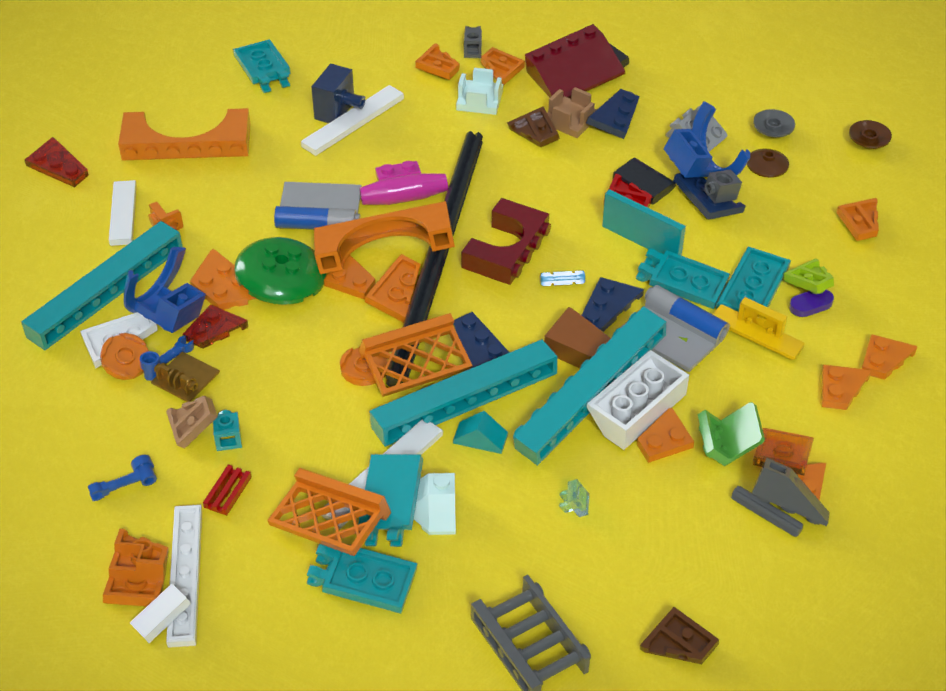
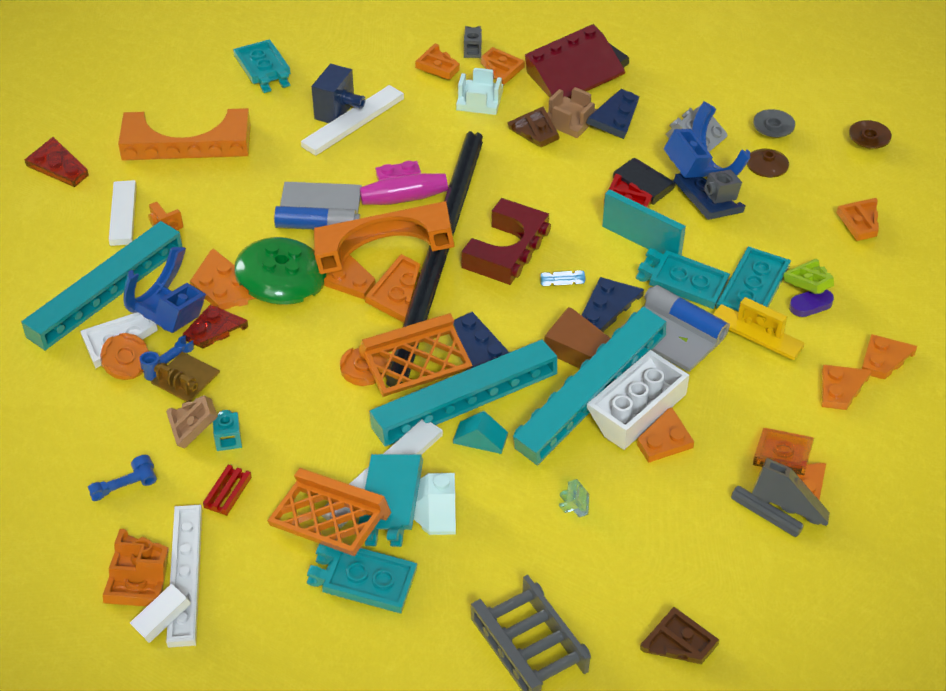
(732, 436): bright green bracket -> none

